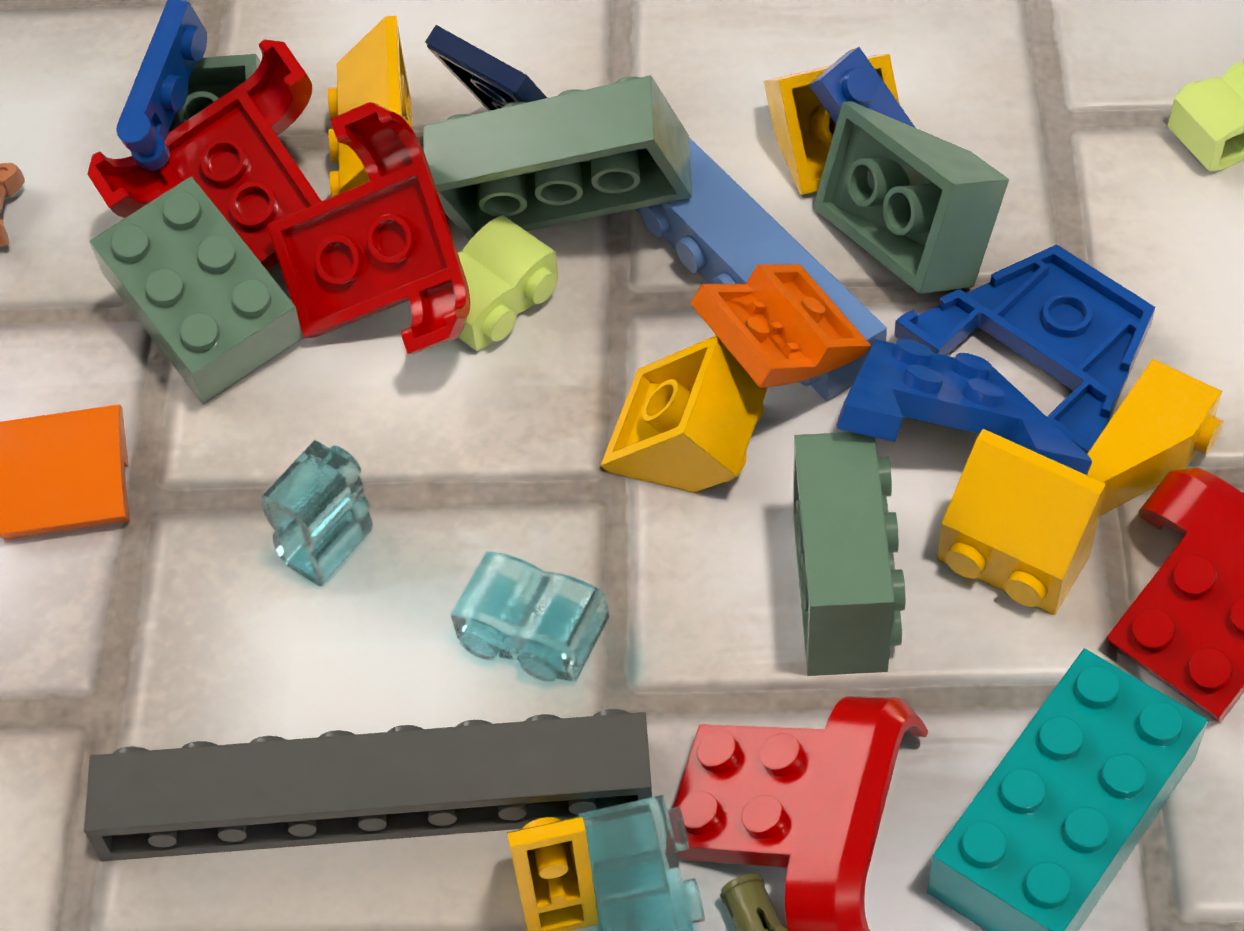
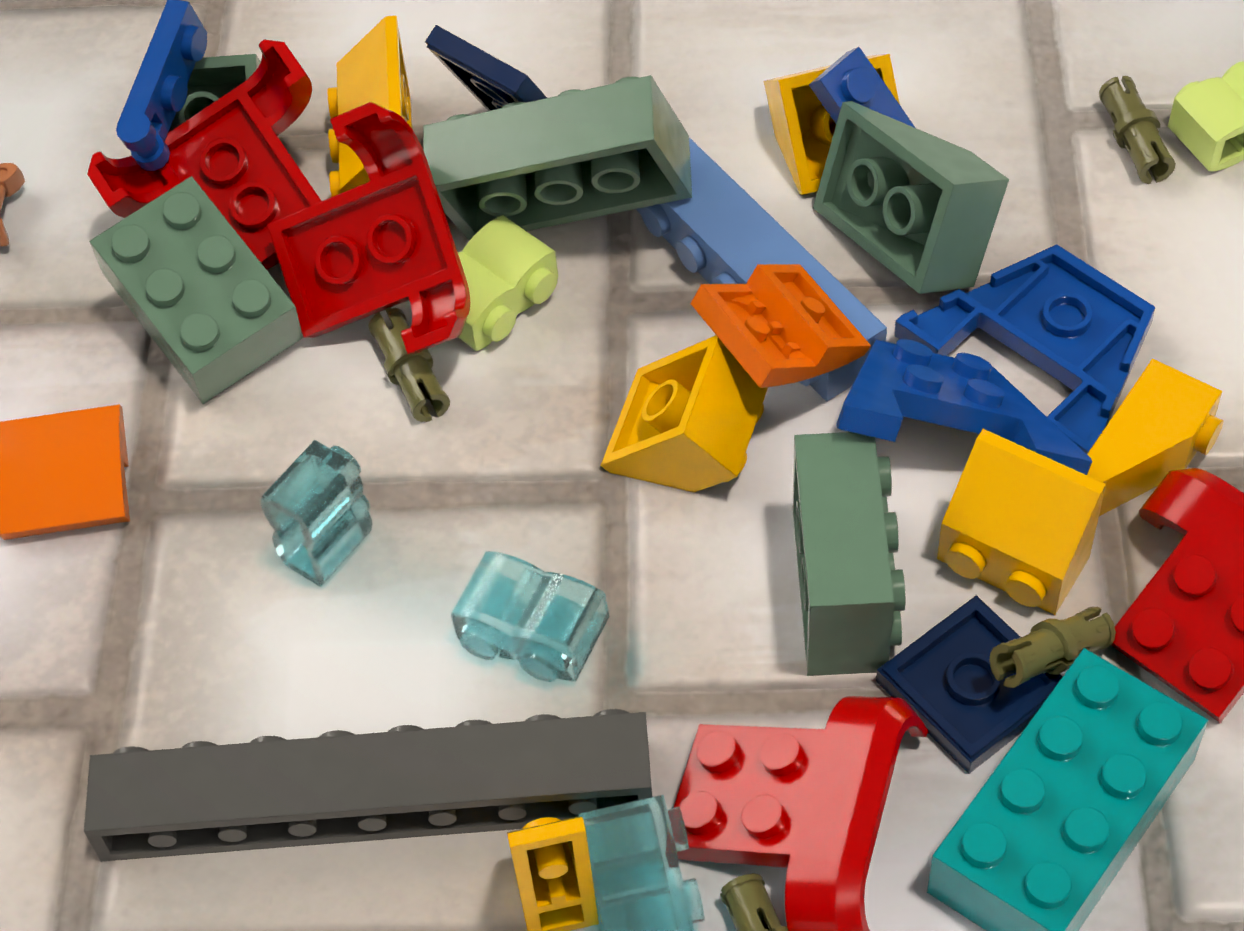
(408, 370): none -> olive pin
(954, 690): none -> dark blue tile
(1051, 646): none -> olive pin
(1136, 129): none -> olive pin

